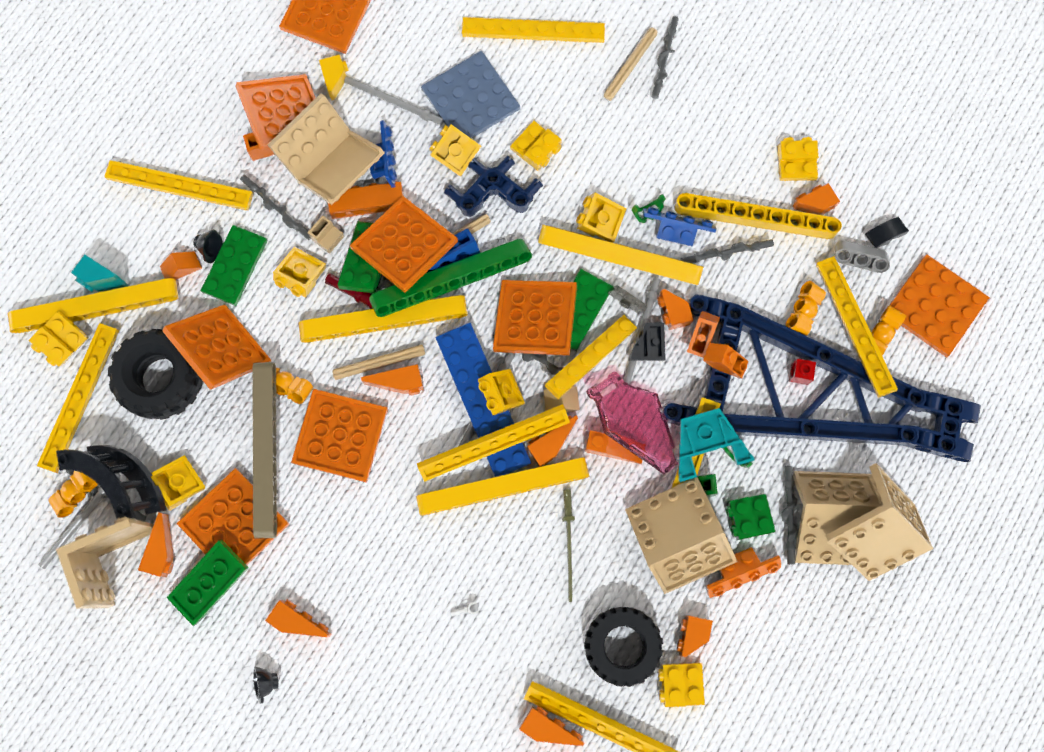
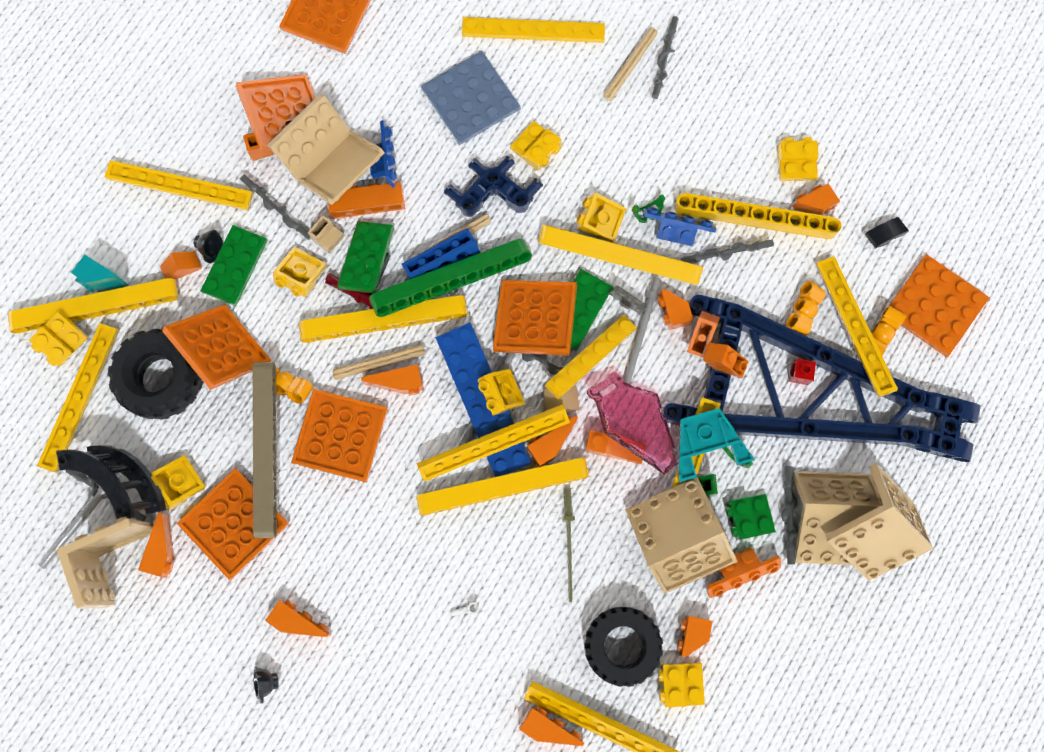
(71, 493): light orange piece -> none
(207, 582): green plate -> none
(334, 74): yellow slope -> none
(404, 244): orange plate -> none
(423, 113): light grey bar -> none
(454, 149): yellow plate -> none
(649, 343): black wing -> none
(870, 260): light grey beam -> none

